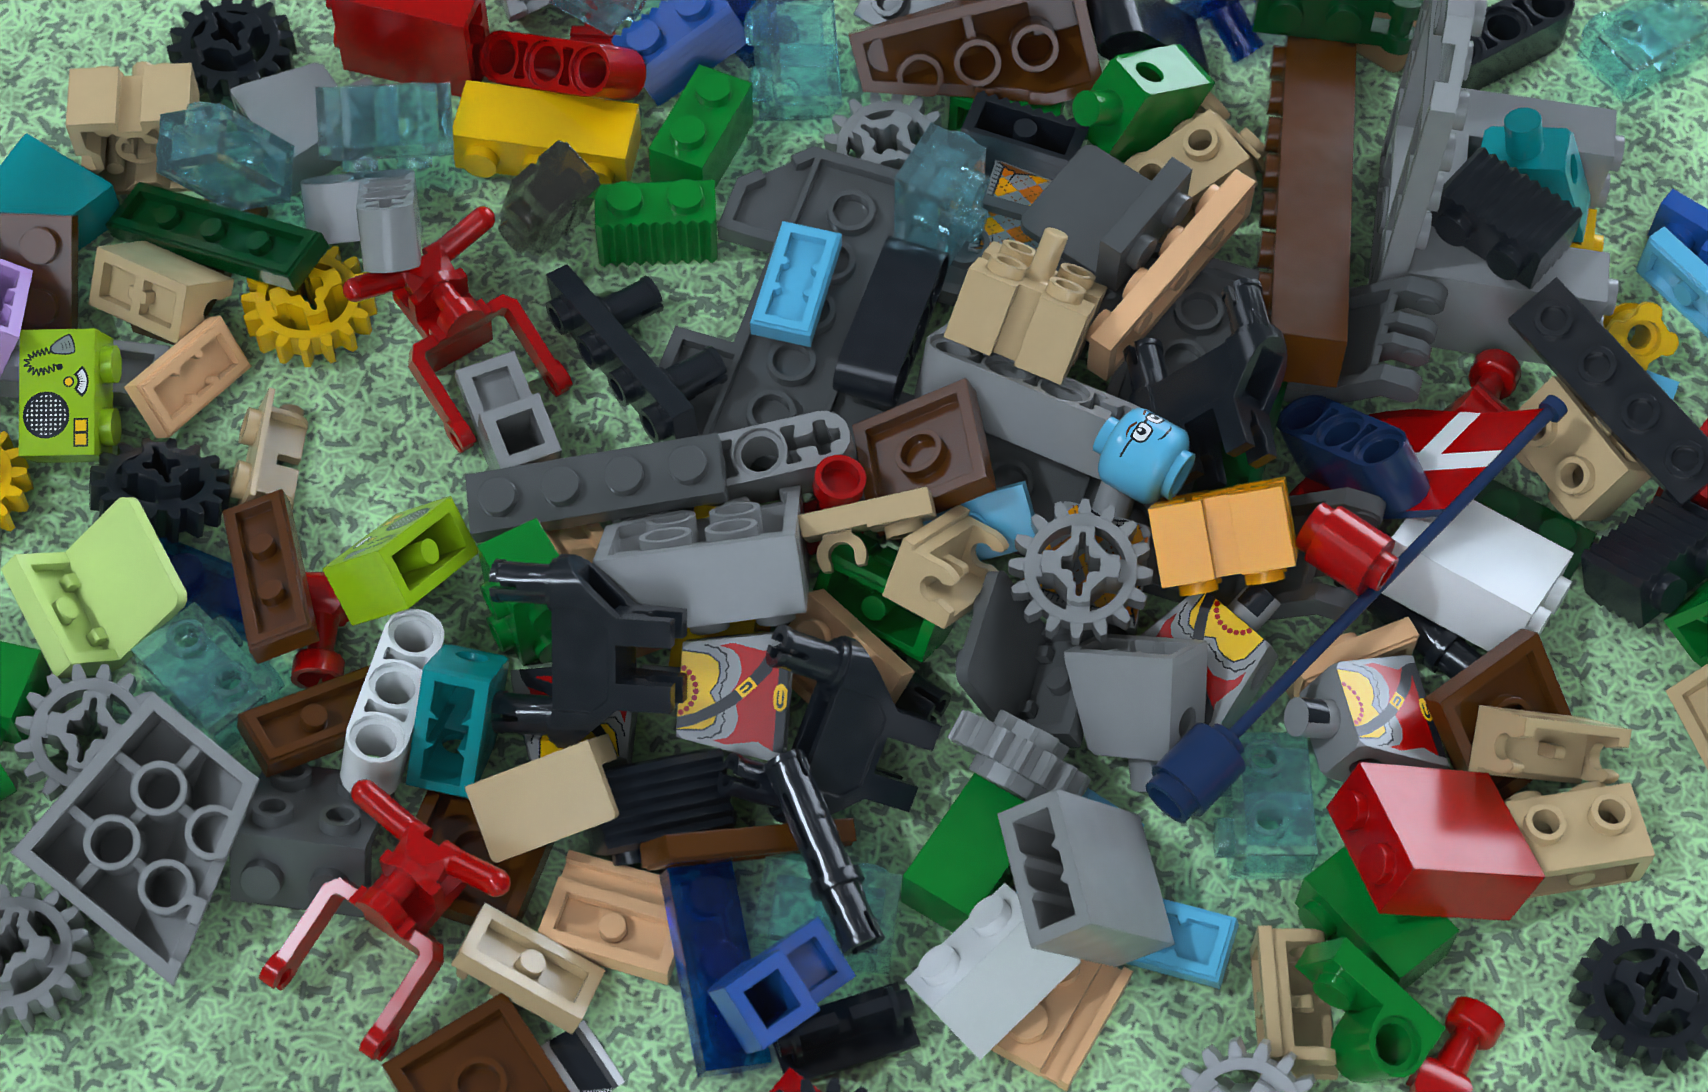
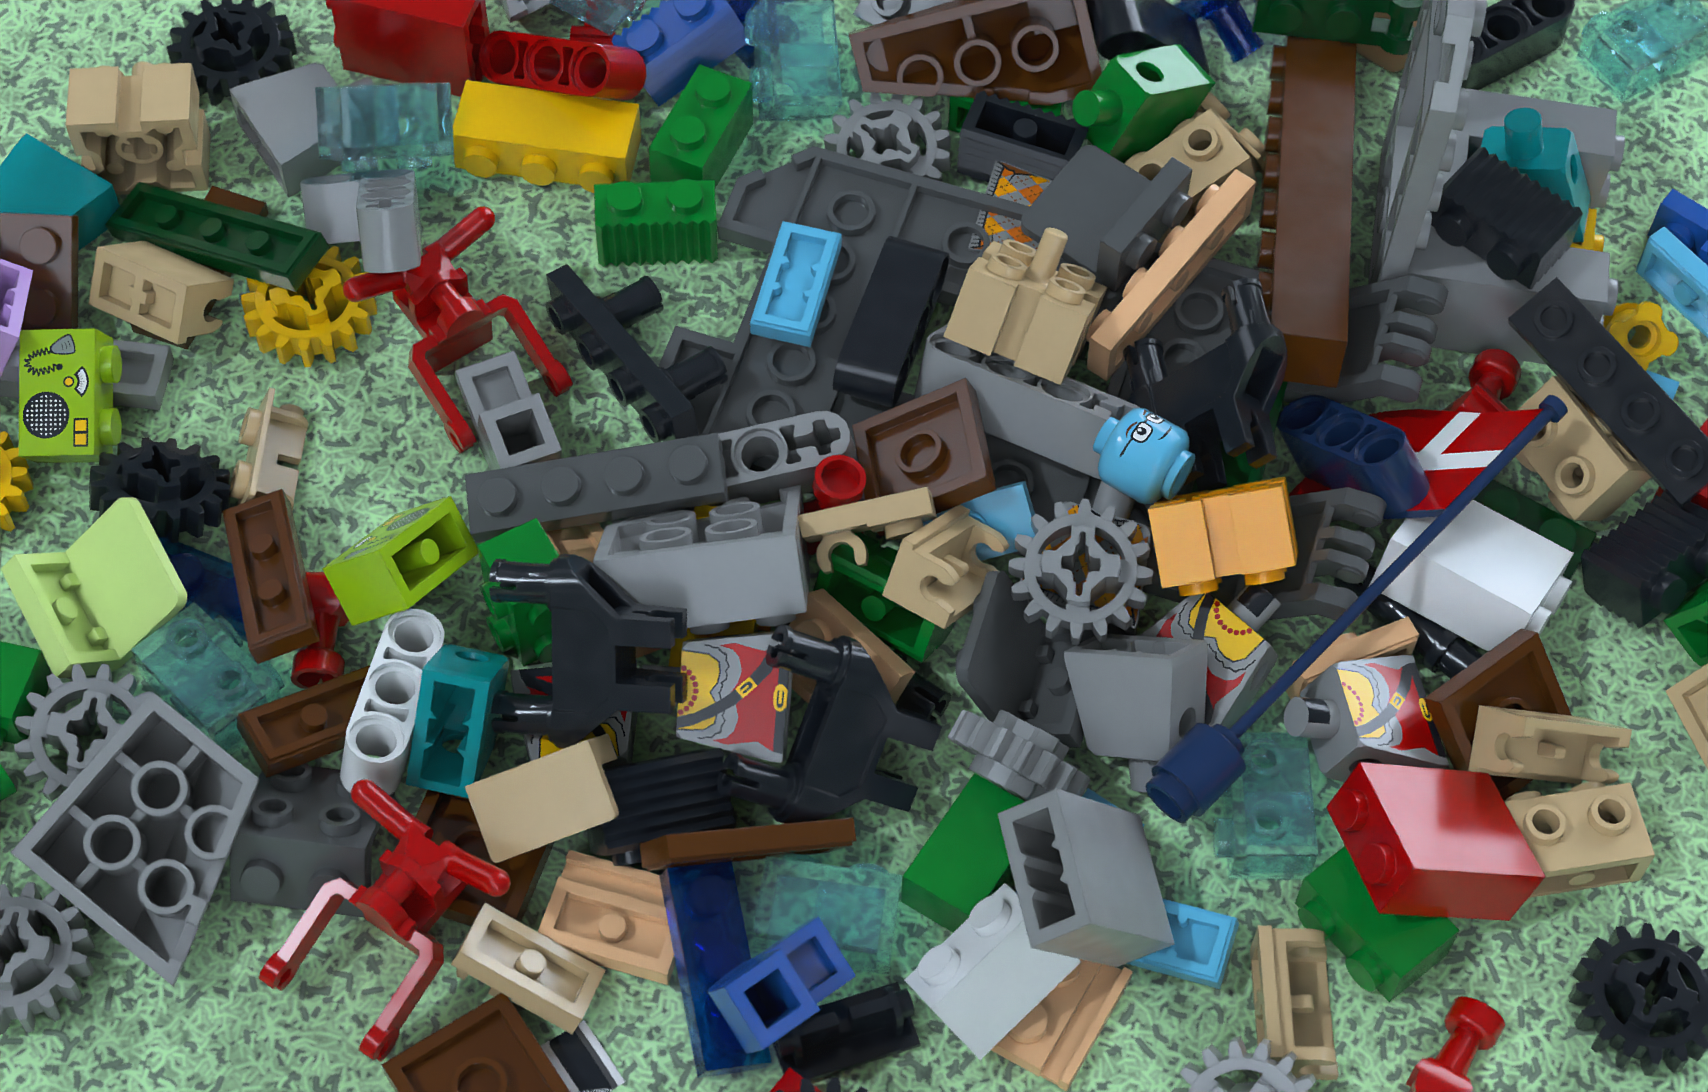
(188, 377): light nougat plate -> none
(224, 157): clear light blue brick -> none
(547, 200): clear smoke brick -> none
(833, 875): black pin -> none
(942, 191): clear light blue brick -> none
(1347, 548): red brick -> none
(1373, 1010): green plate -> none

